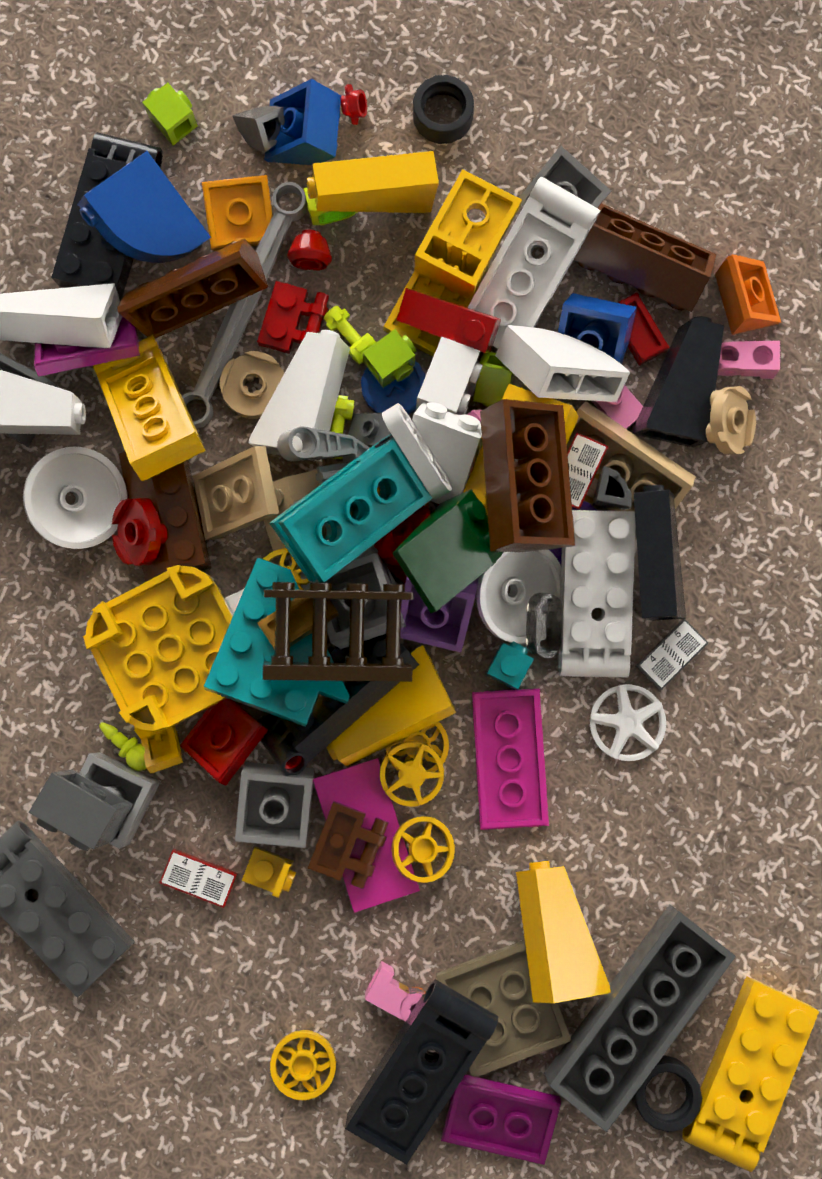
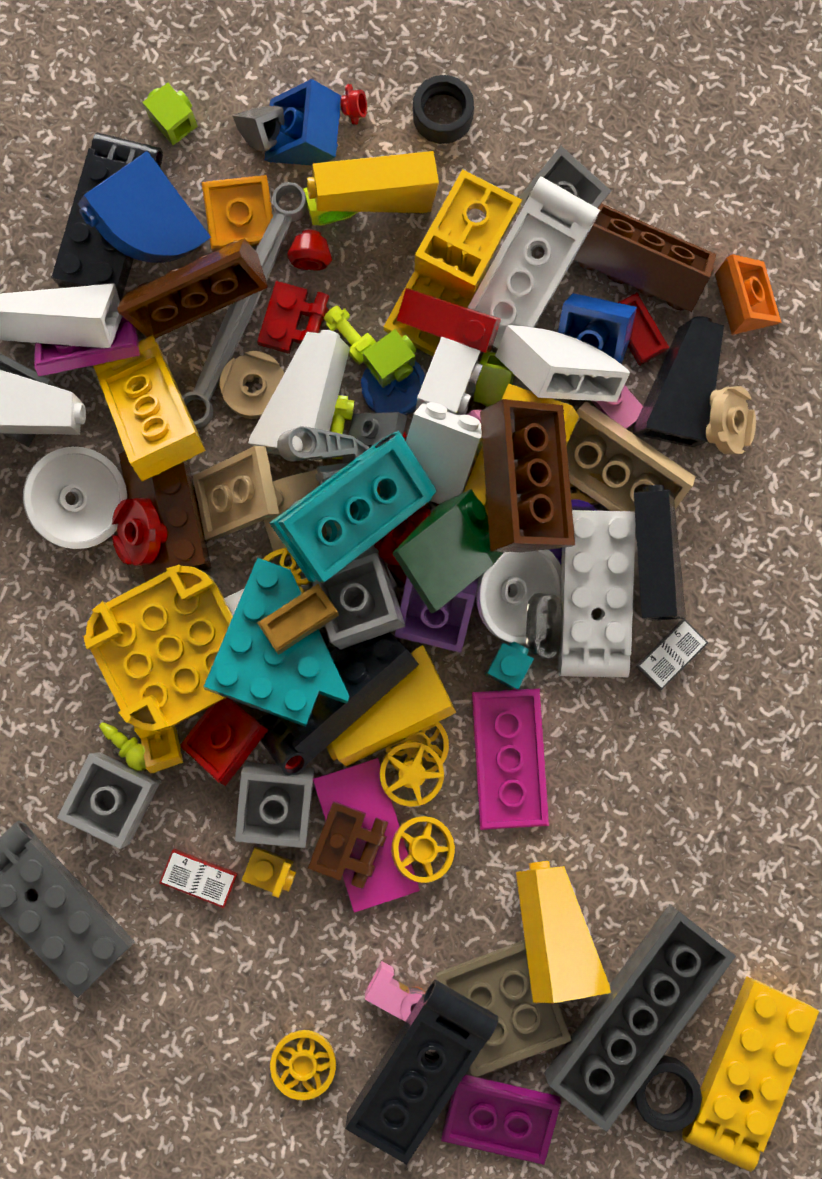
(80, 809): dark grey brick -> none
(319, 664): dark brown fence -> none
(416, 451): white beam -> none
(583, 463): white tile -> none
(612, 491): dark grey brick -> none
(628, 722): white wheel -> none
(750, 359): bright pink leg -> none

